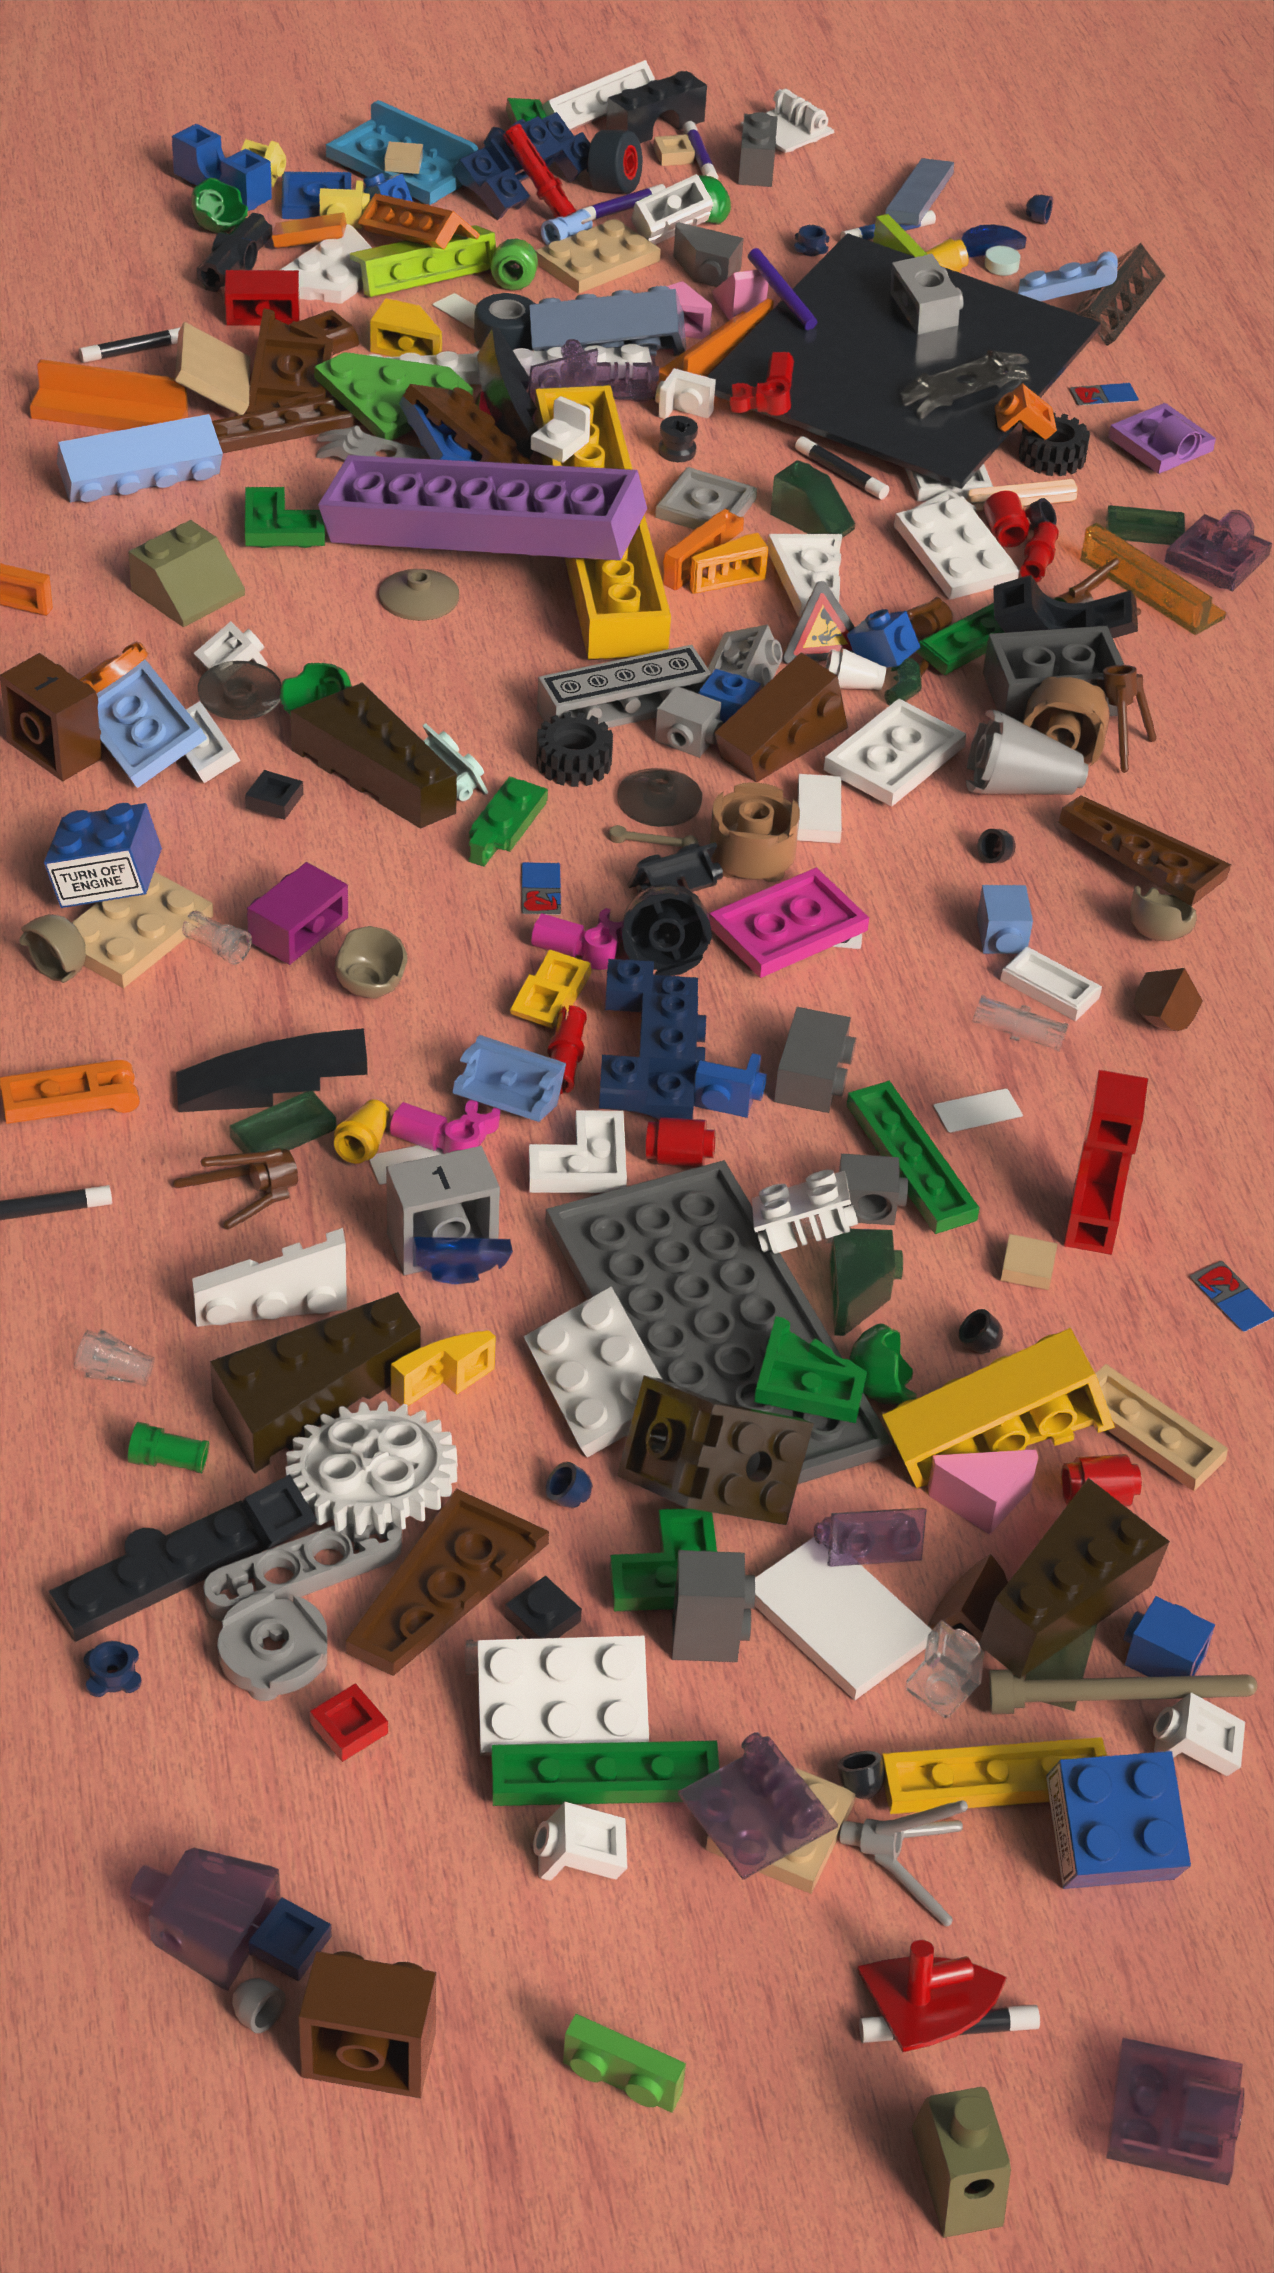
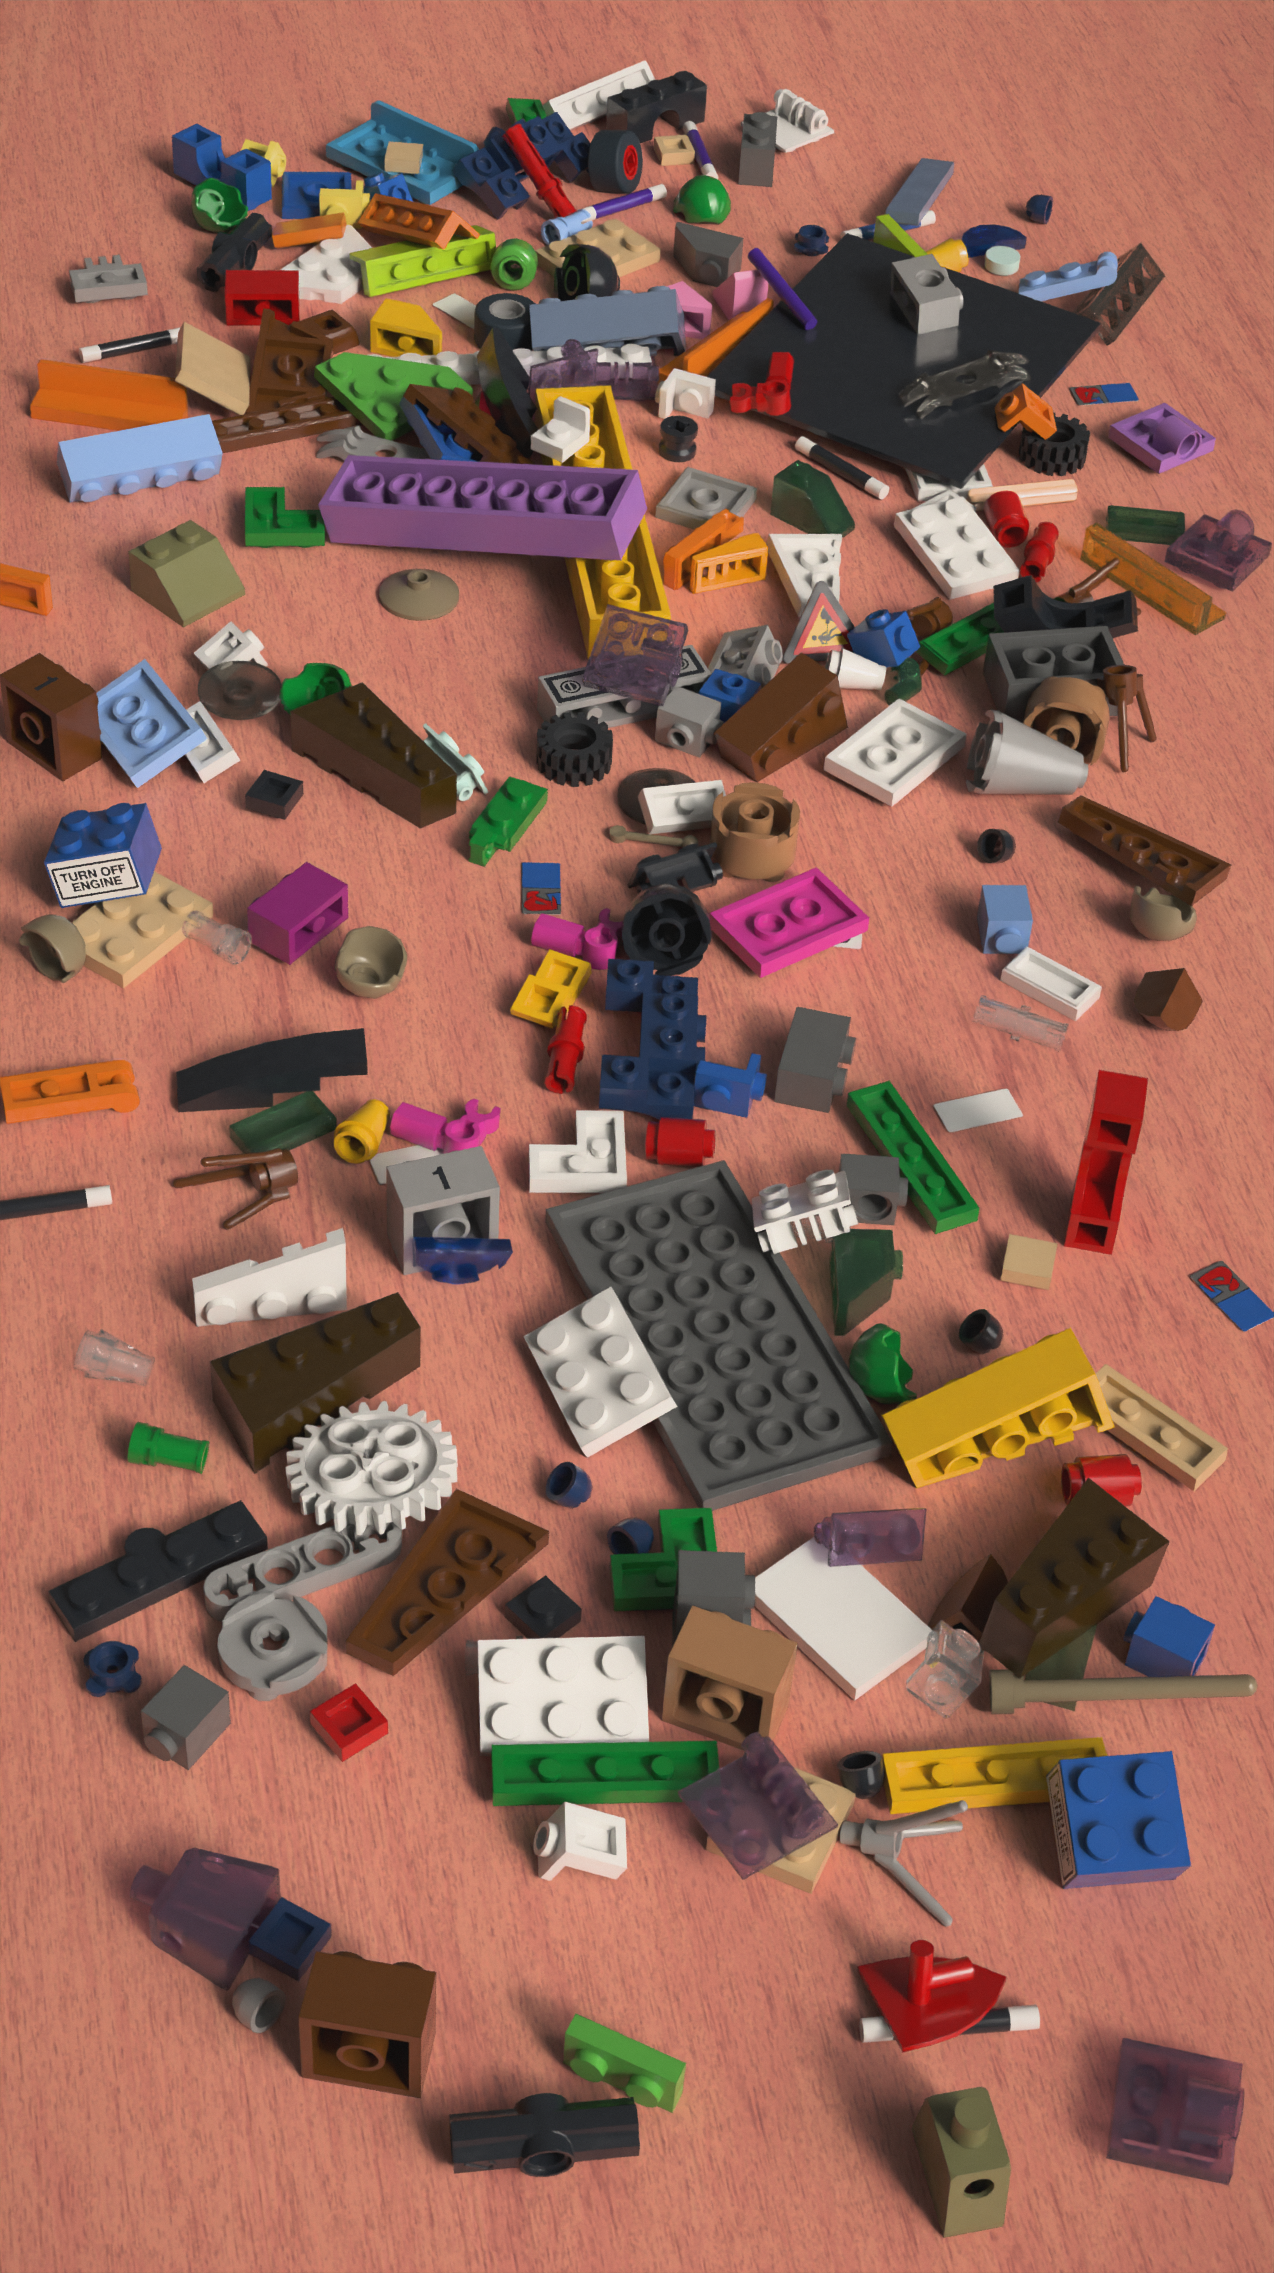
(107, 280): none -> light grey hinge
(116, 667): orange tile -> none
(185, 1718): none -> dark grey brick
(278, 1512): black plate -> none
(450, 1361): yellow slope -> none
(510, 1078): medium blue hinge -> none
(544, 2135): none -> black piece
(585, 272): none -> black cylinder
(630, 1537): none -> dark blue hinge
(636, 655): none -> plate
(679, 806): none -> white plate
(682, 202): white brick -> none
(710, 1451): dark brown bracket -> none
(728, 1678): none -> medium nougat brick
(808, 1377): green wing -> none
(819, 808): white tile -> none
(982, 1484): bright pink slope -> none
(1040, 511): black hinge -> none
(1201, 1733): white bracket -> none

